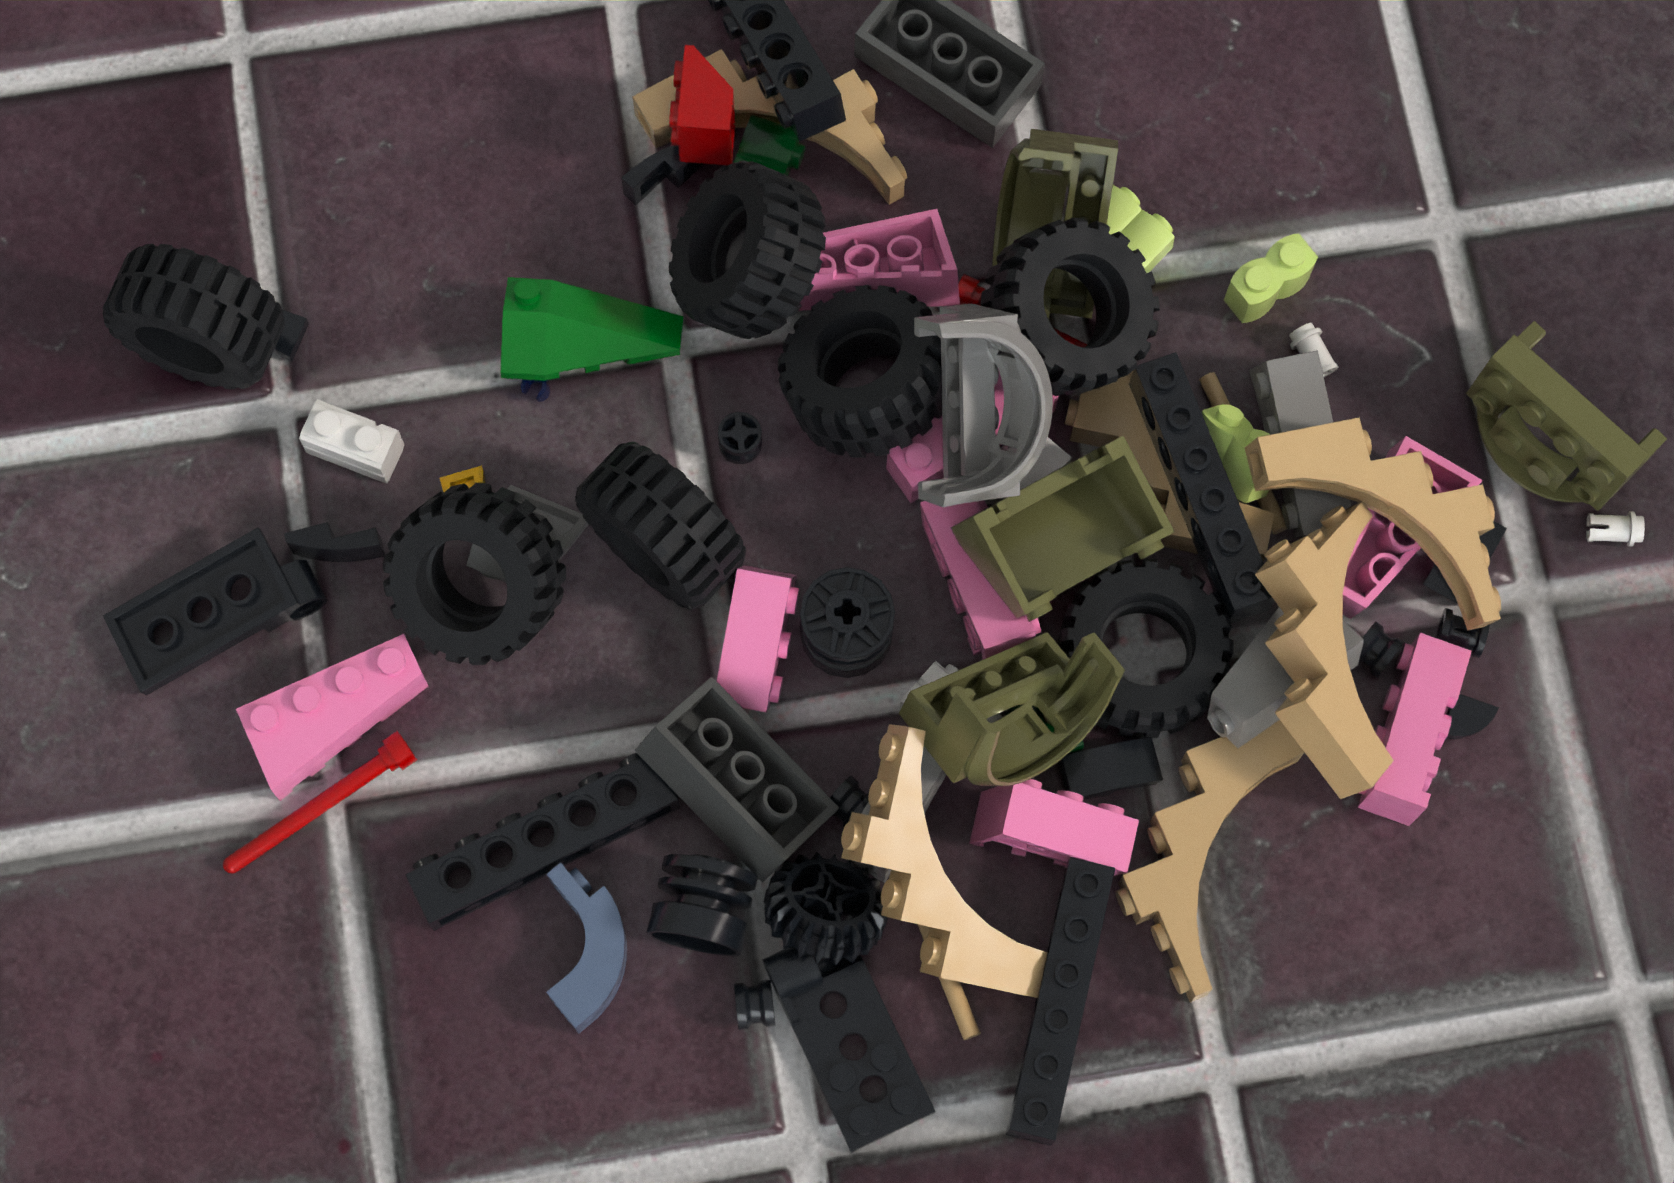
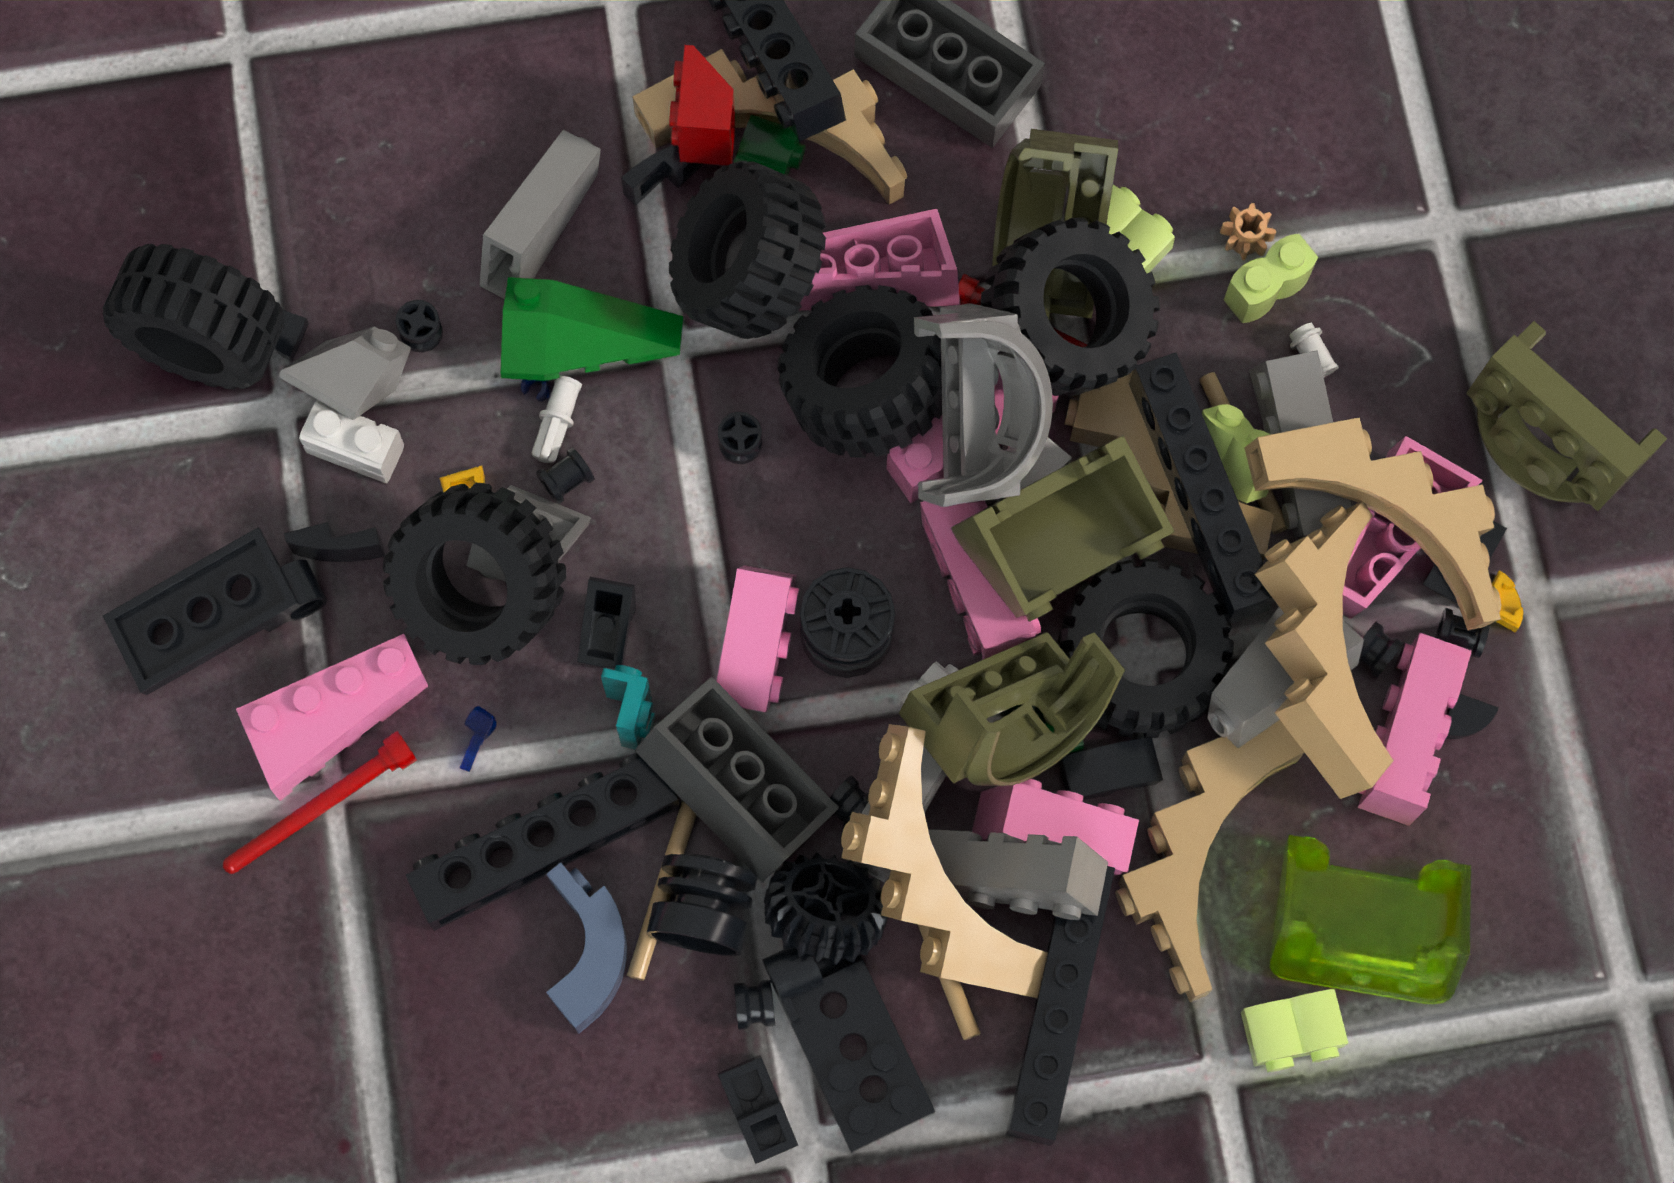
(350, 370): none -> light grey slope
(414, 317): none -> black wheel
(483, 725): none -> clear blue hand
(538, 212): none -> light grey slope
(556, 419): none -> white axle
(565, 475): none -> black bush
(606, 622): none -> black slope
(636, 712): none -> teal bracket
(660, 525): black tyre -> none
(676, 845): none -> tan bar
(757, 1109): none -> black slope
(1022, 874): none -> light grey wedge
(1248, 242): none -> light nougat gear
(1294, 1029): none -> yellowish green brick
(1371, 927): none -> clear neon green windscreen
(1511, 608): none -> yellow tile
(1617, 528): white pin -> none

